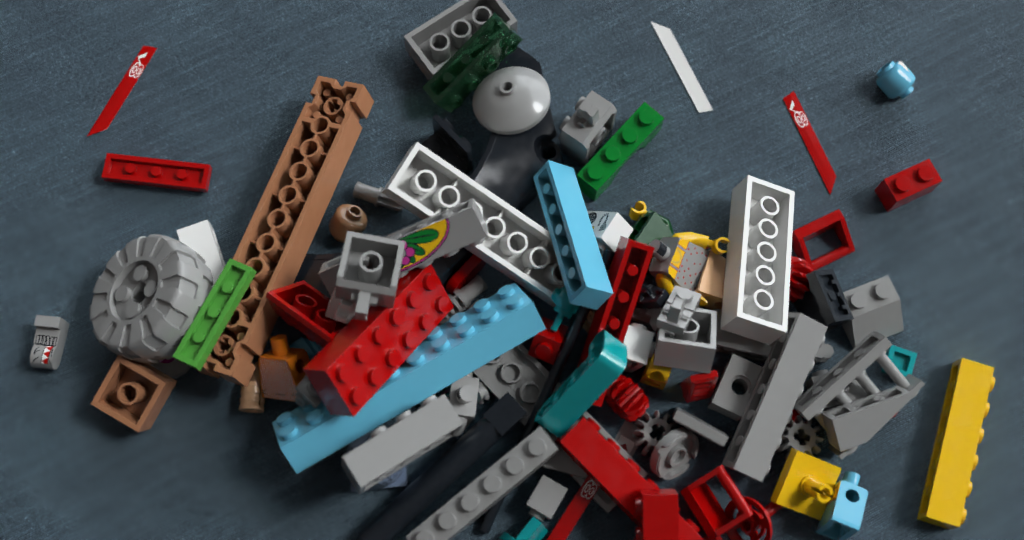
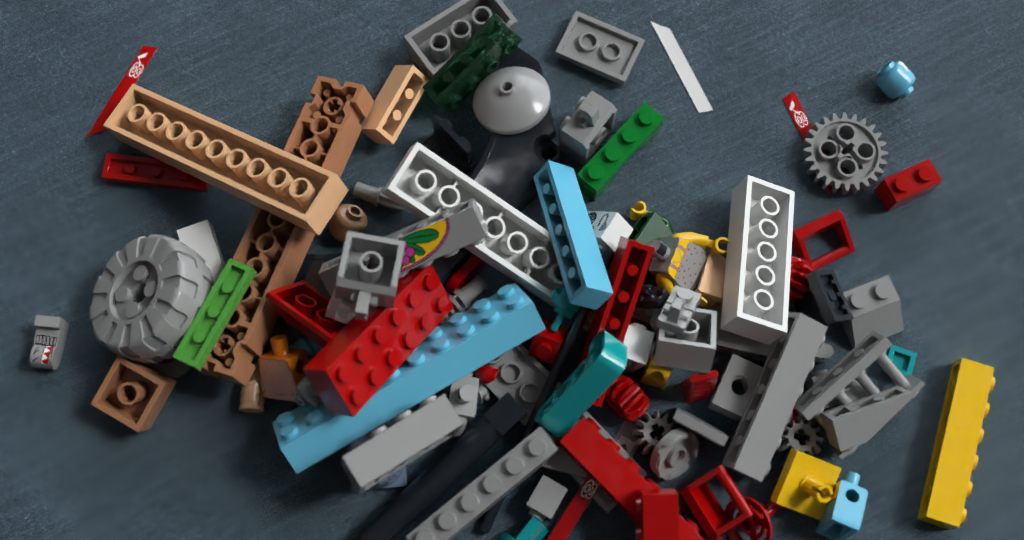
(227, 159): none -> light nougat brick
(394, 104): none -> light nougat brick
(486, 374): none -> red hinge
(599, 48): none -> light grey plate
(859, 139): none -> light grey gear

